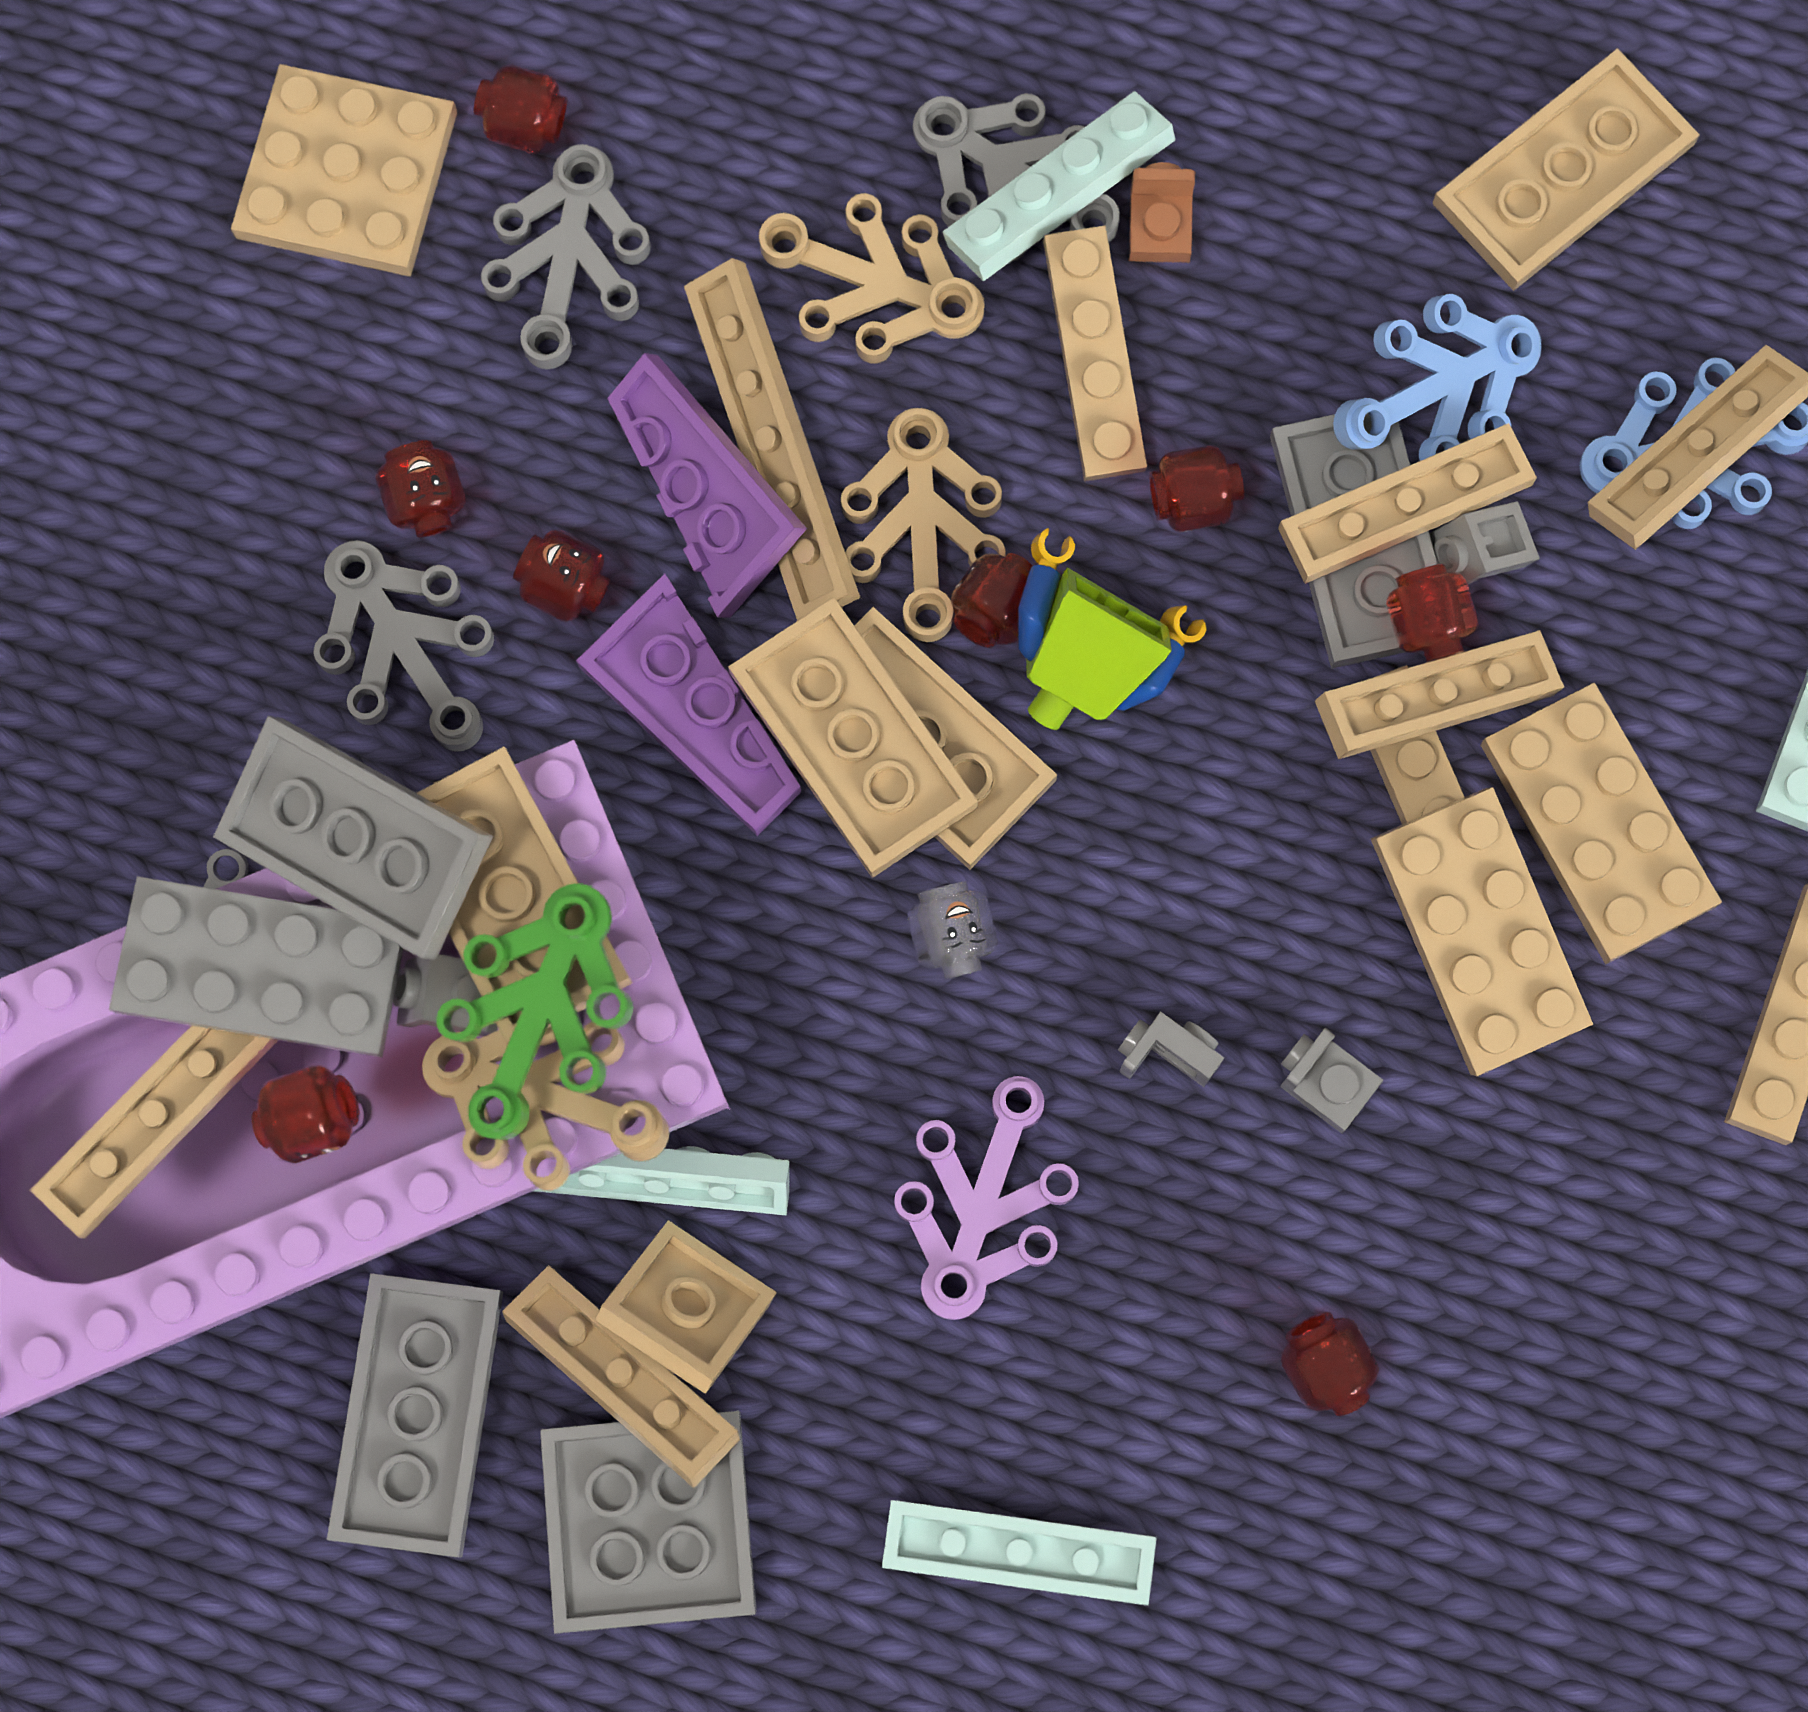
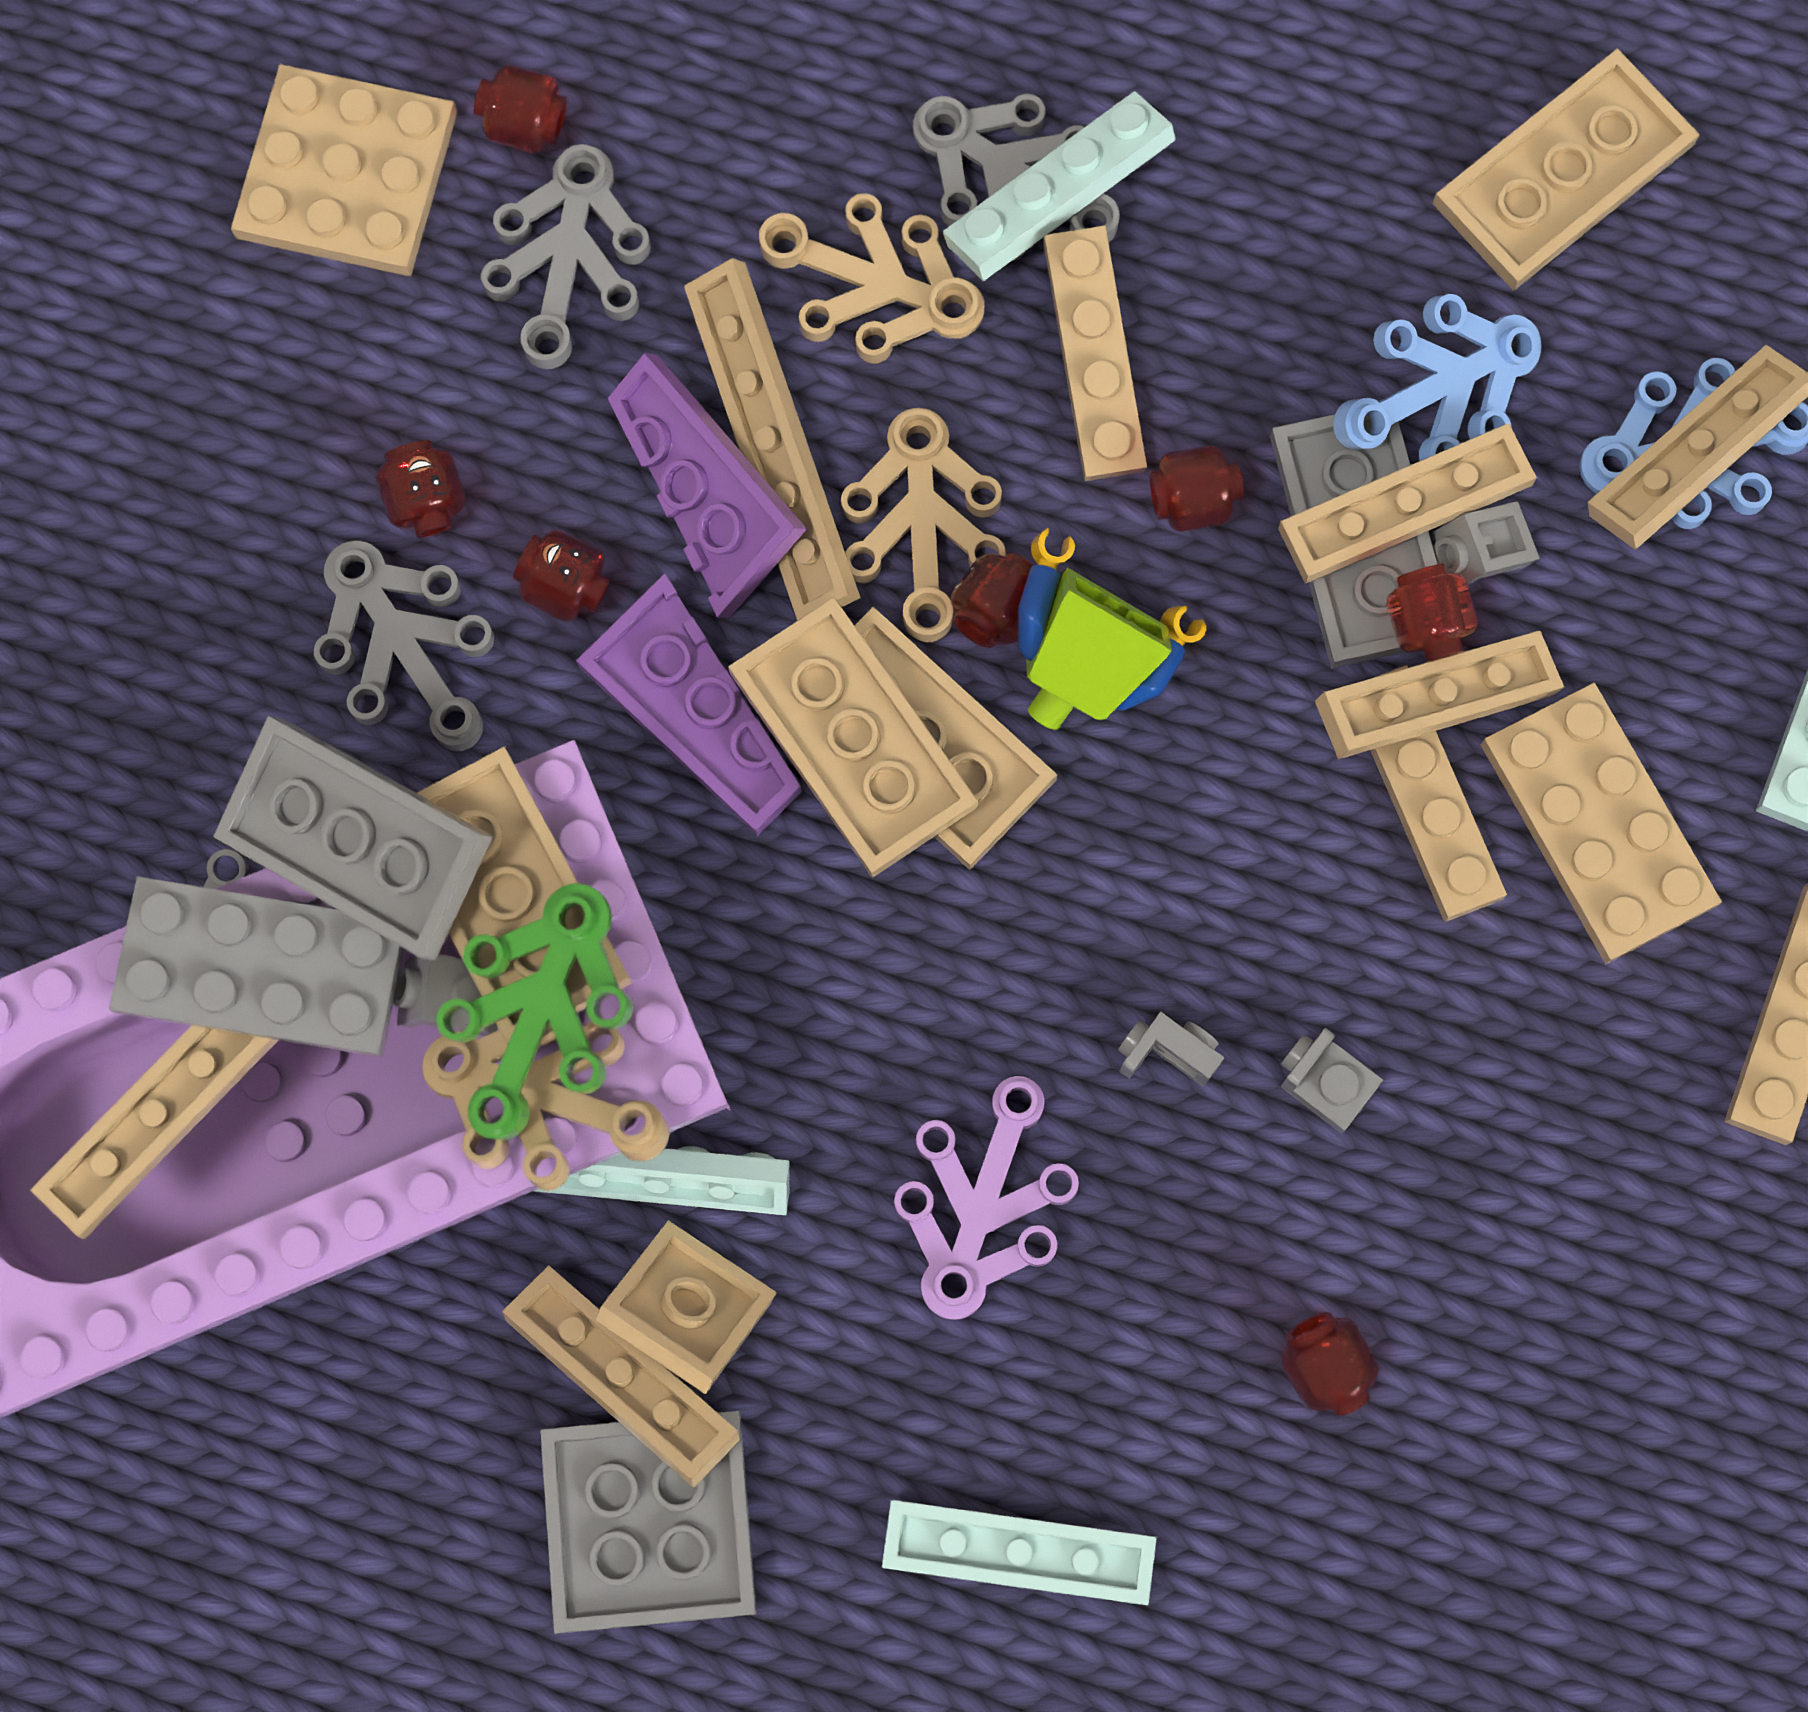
(305, 1114): clear red head -> none
(415, 1415): light grey plate -> none
(952, 929): clear head -> none
(1161, 214): nougat bracket -> none
(1482, 931): tan plate -> none

